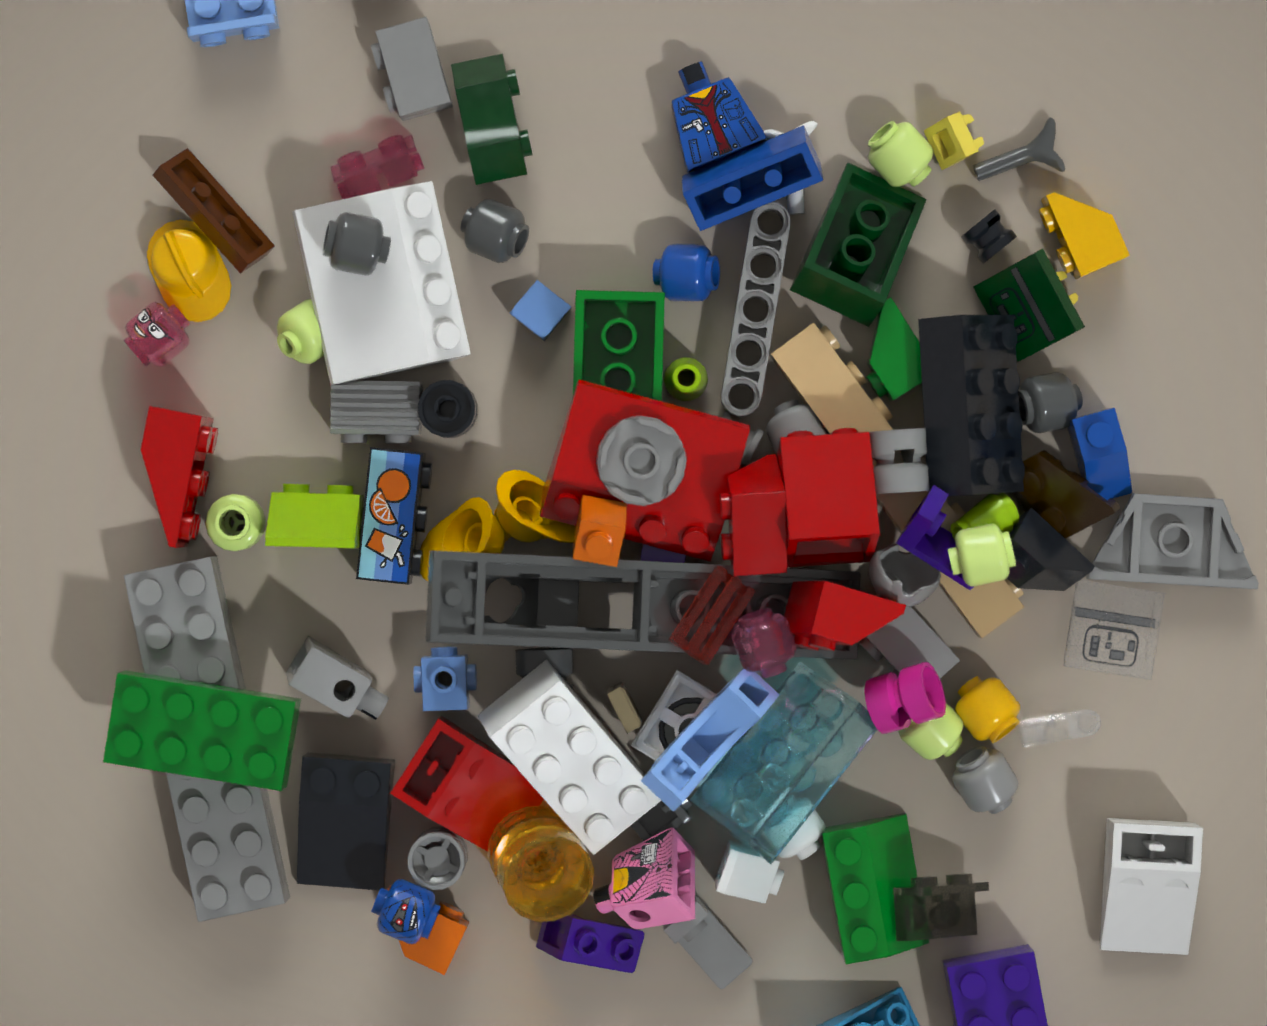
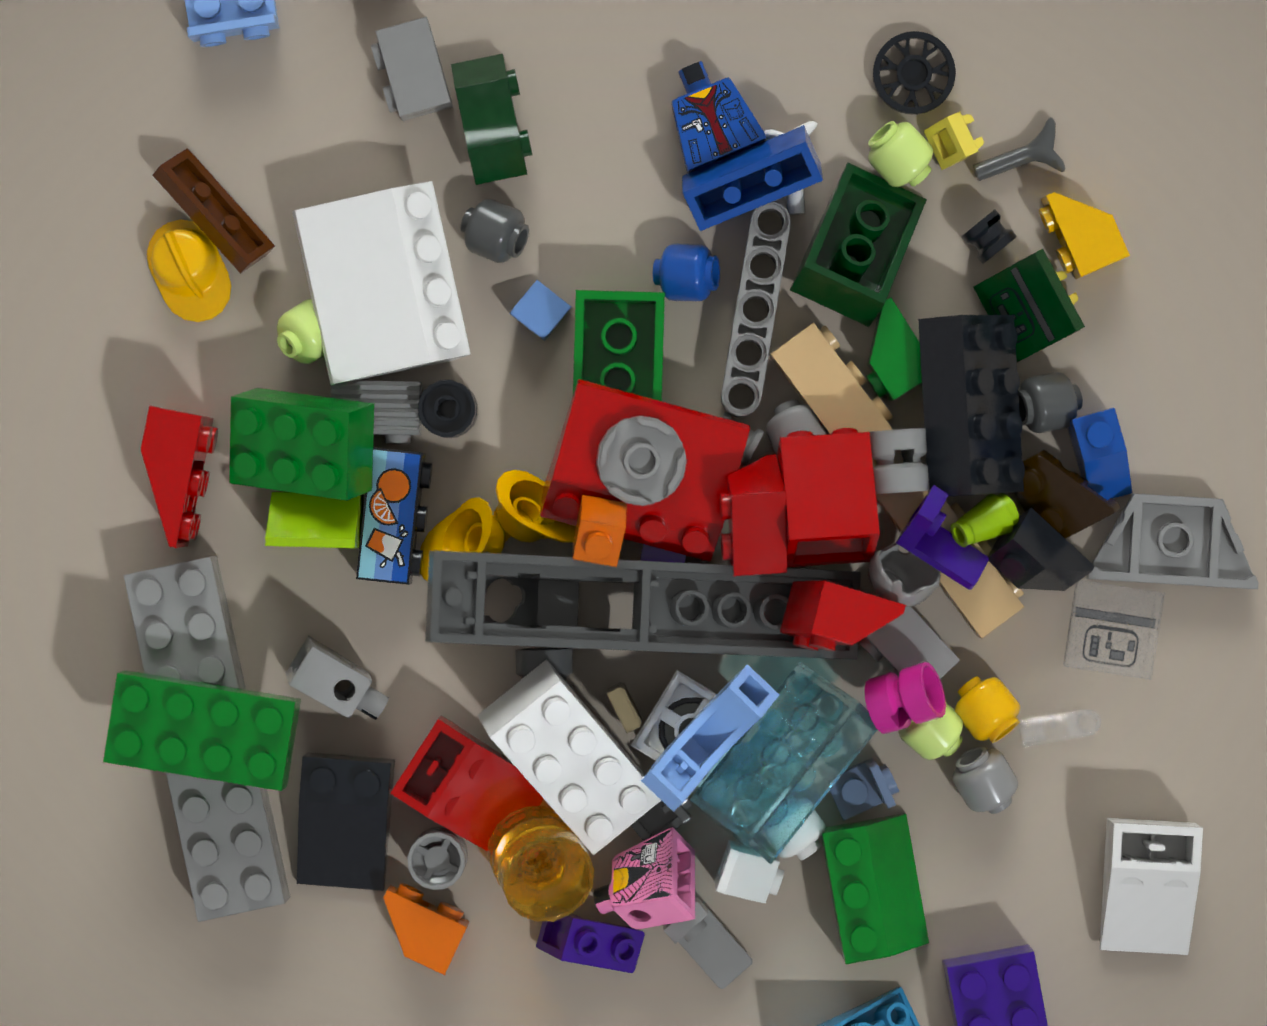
(157, 334): clear pink head -> none
(219, 522): yellowish green head -> none
(301, 443): none -> green brick
(356, 243): dark grey head -> none
(361, 169): clear pink hinge -> none
(406, 911): blue head -> none
(439, 696): medium blue brick -> none
(681, 392): lime cone -> none
(733, 585): clear red tile -> none
(764, 642): clear pink head -> none
(864, 788): none -> sand blue bracket
(914, 72): none -> black wheel
(937, 909): clear smoke bracket -> none
(982, 555): yellowish green head -> none

